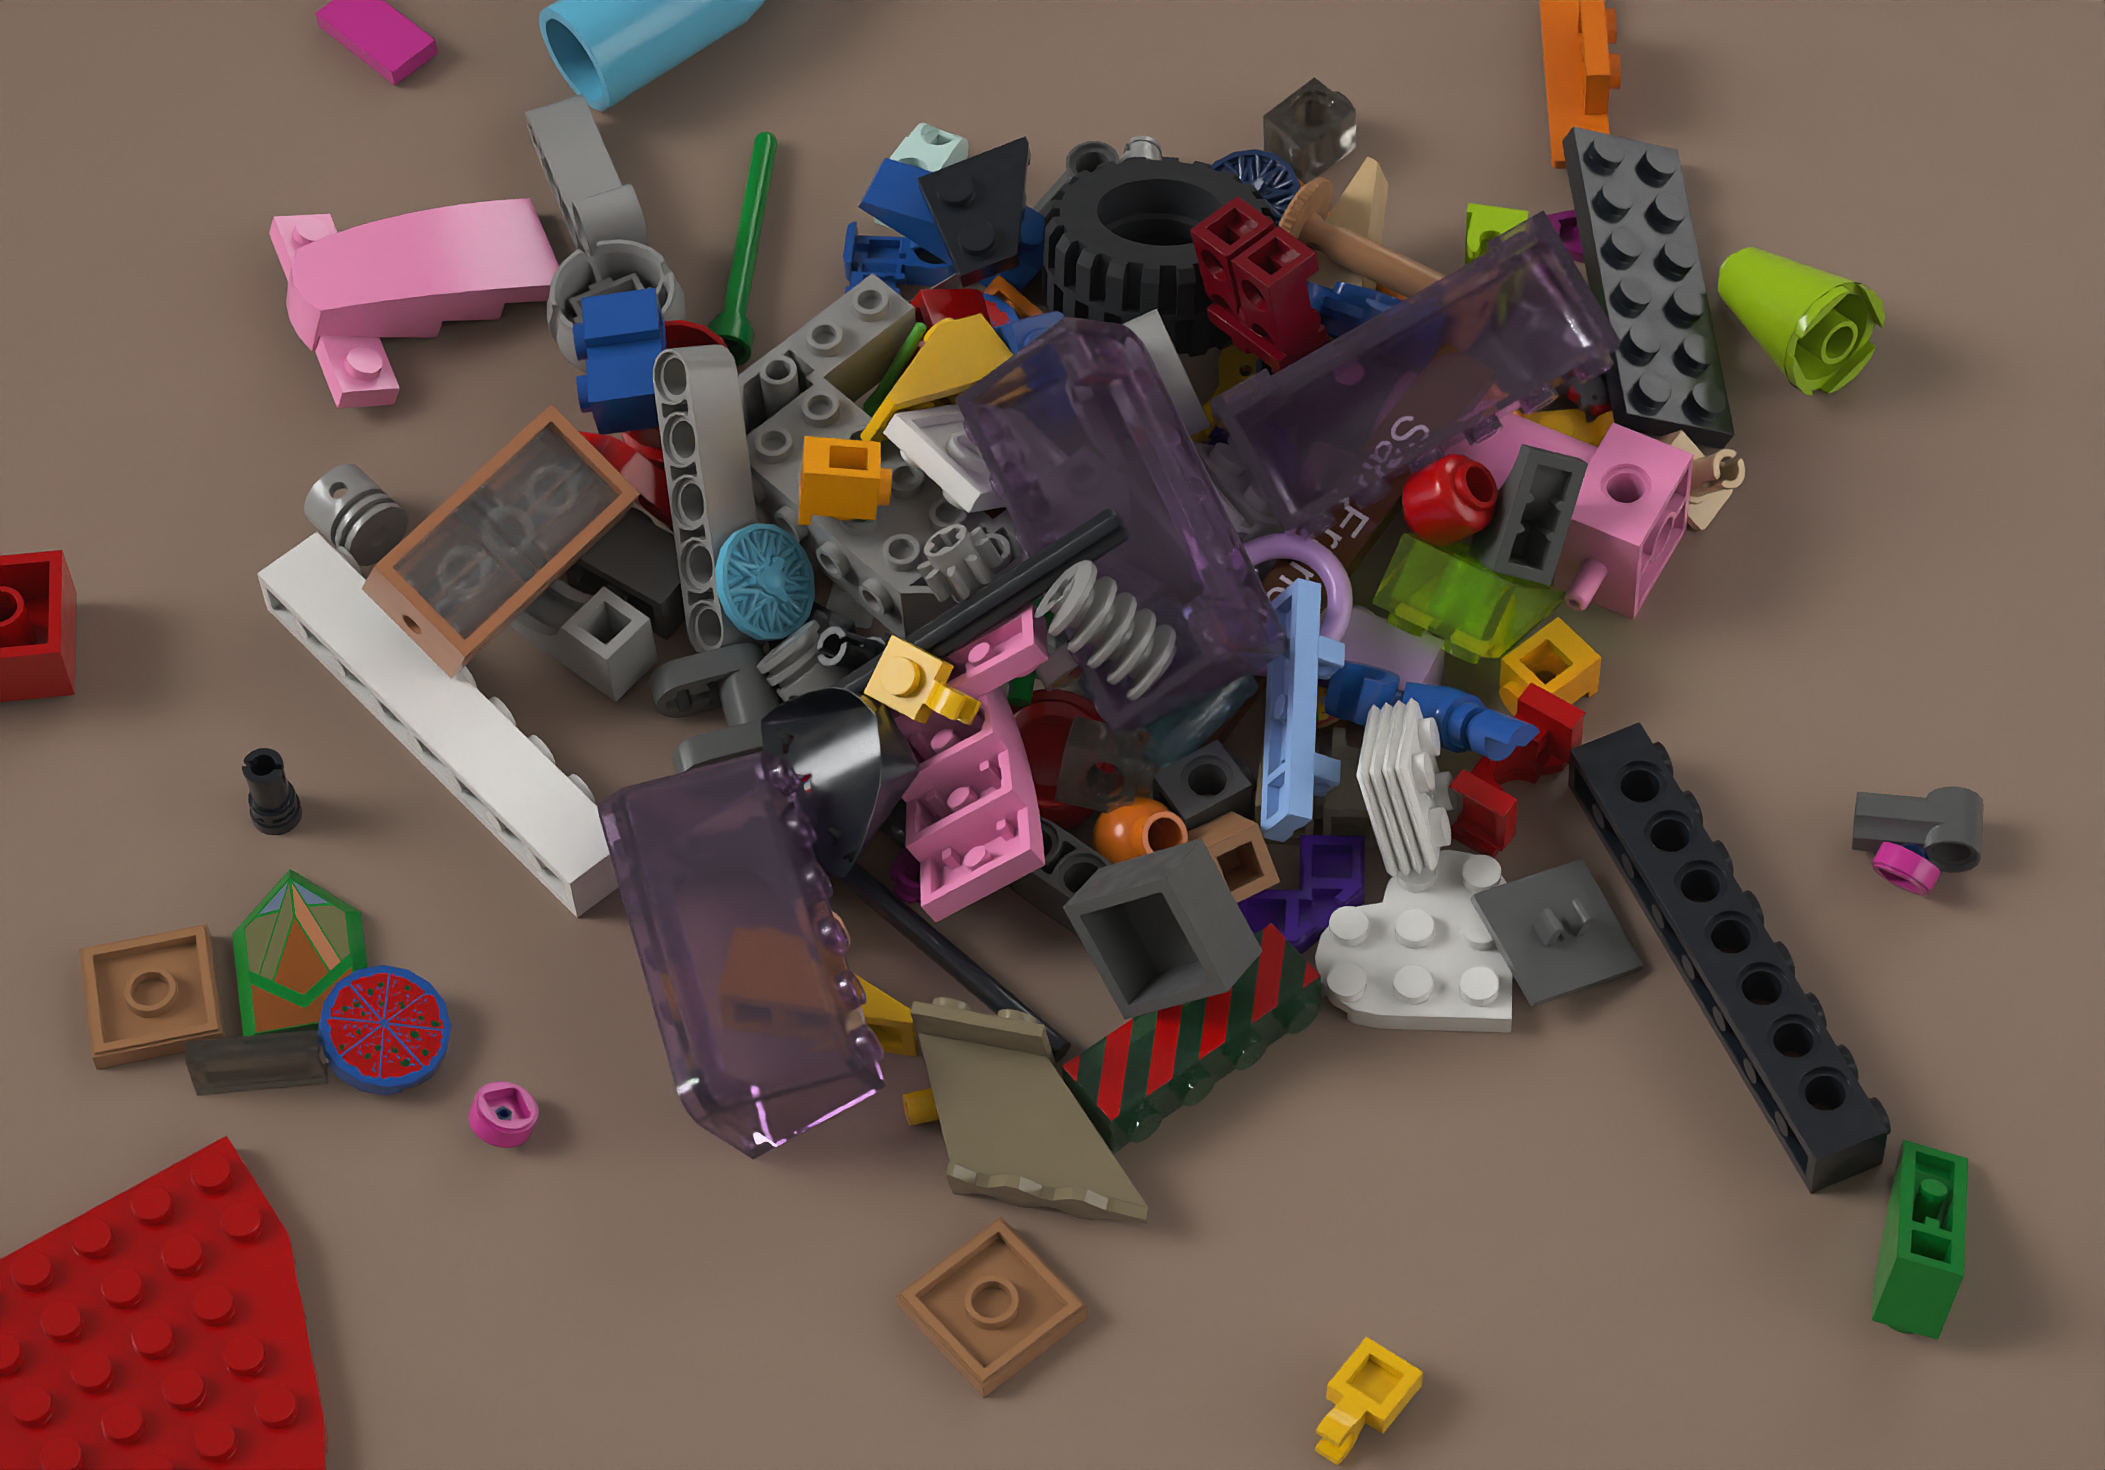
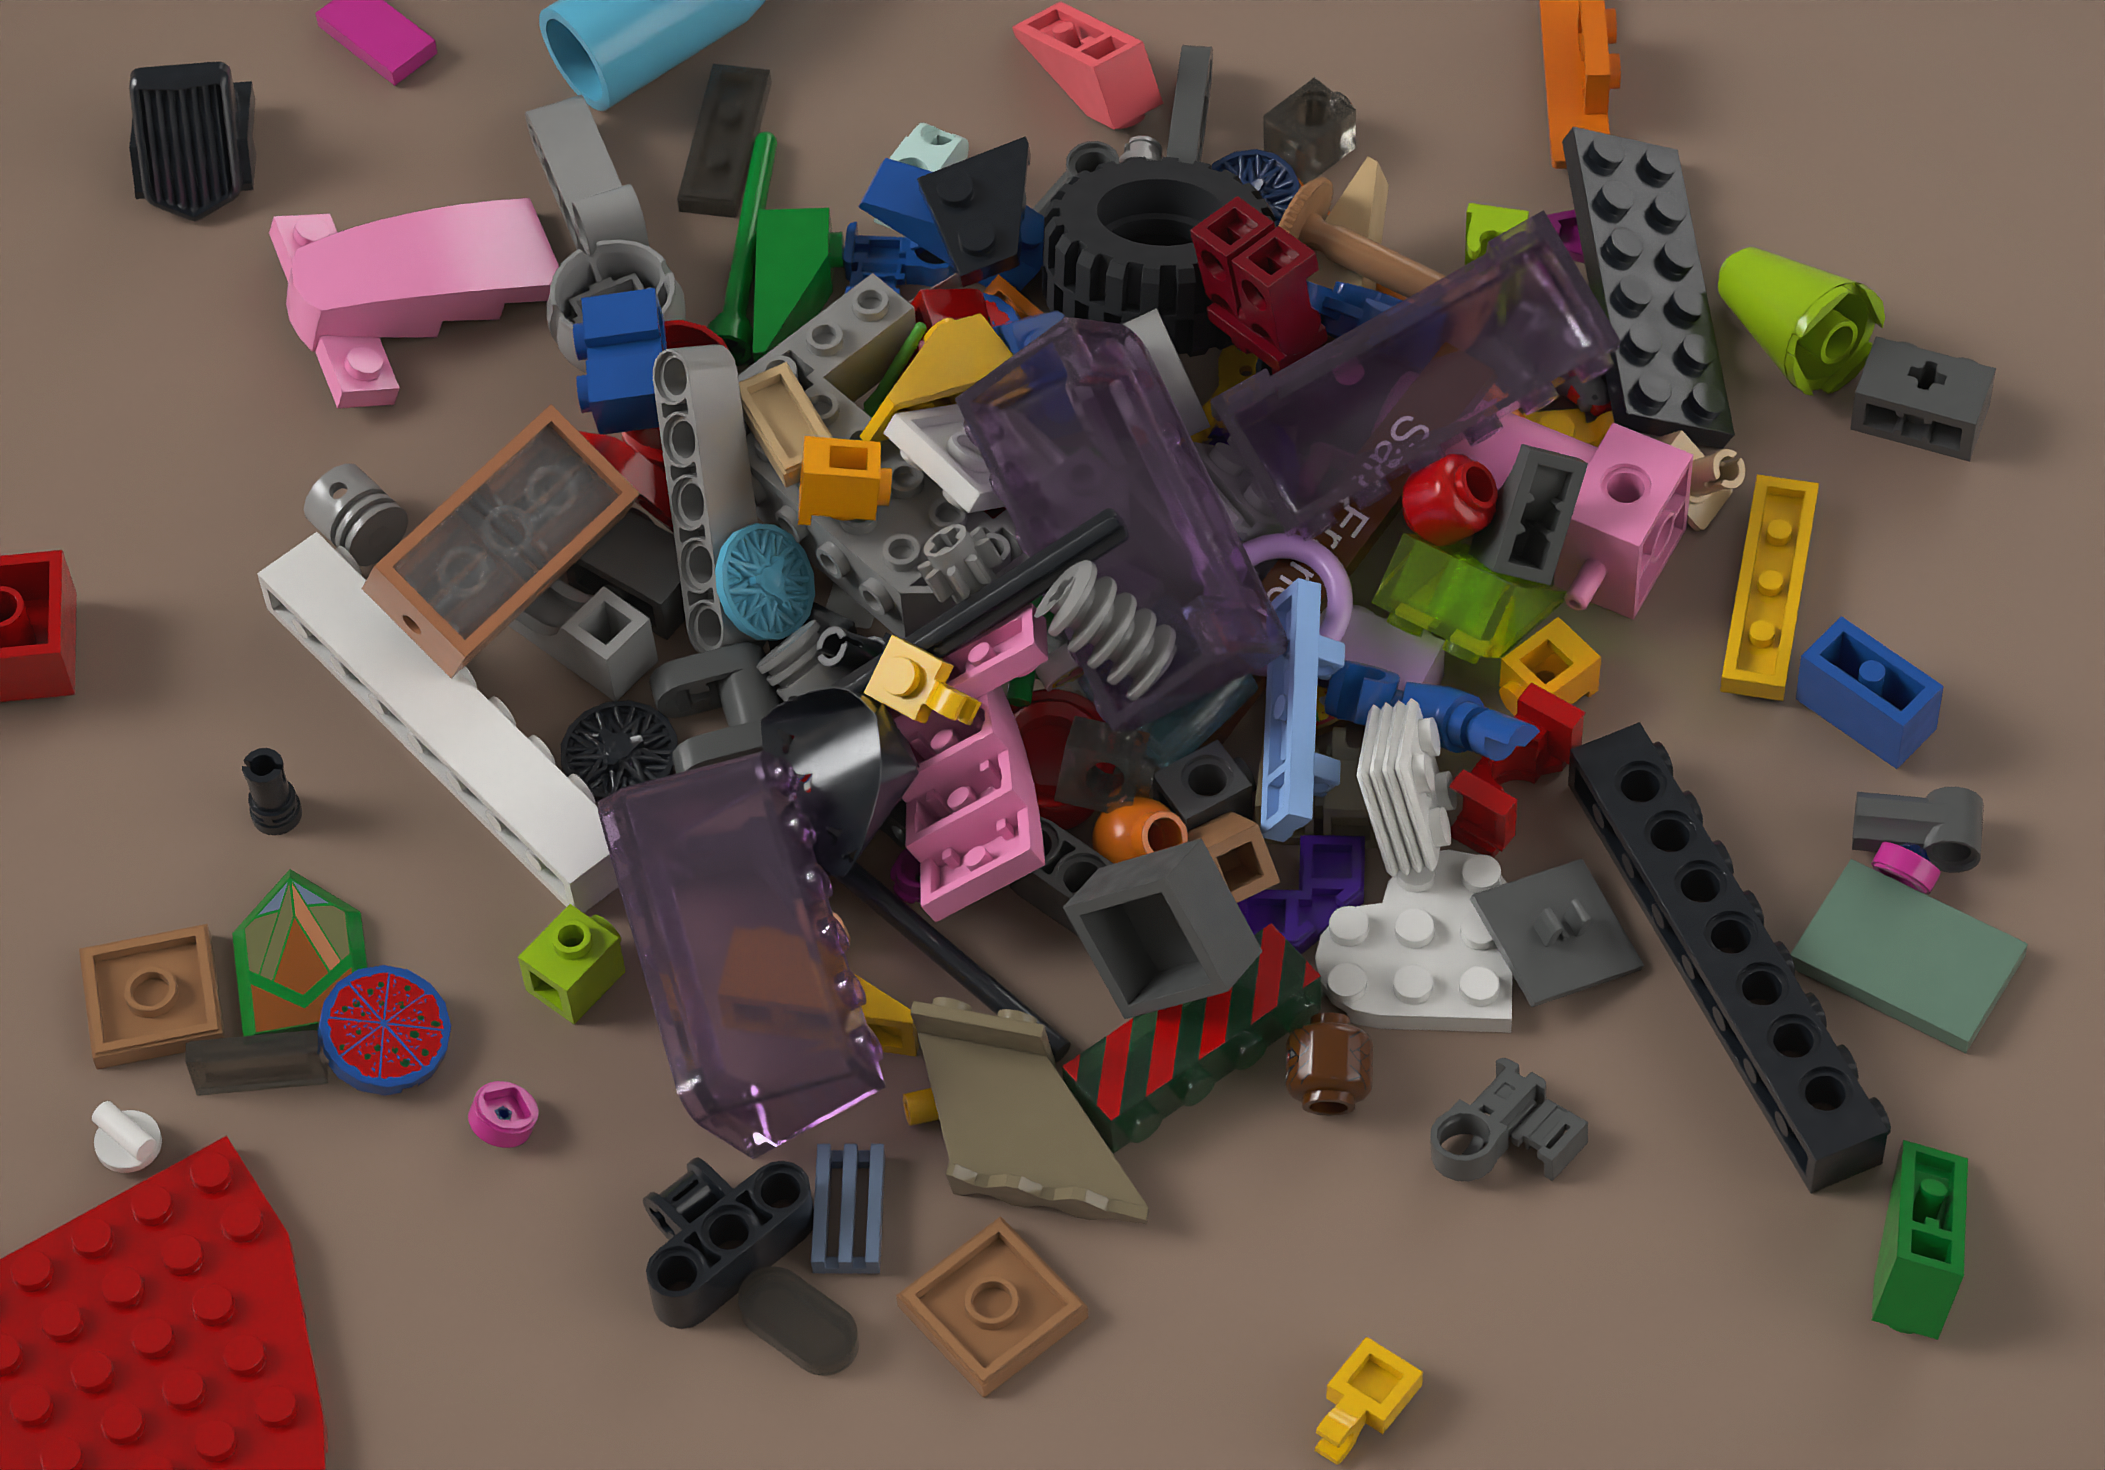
(125, 1138): none -> white plate
(191, 137): none -> black piece
(572, 963): none -> lime brick
(618, 746): none -> black wheel
(705, 1212): none -> black piece
(724, 141): none -> clear smoke tile
(780, 418): none -> tan tile
(792, 272): none -> green slope
(798, 1320): none -> clear smoke tile
(849, 1160): none -> sand blue tile
(1093, 64): none -> coral slope
(1191, 103): none -> dark grey beam
(1329, 1064): none -> reddish brown head
(1516, 1111): none -> dark grey piece
(1769, 588): none -> yellow plate
(1869, 692): none -> blue brick
(1908, 955): none -> sand green tile
(1922, 398): none -> dark grey brick

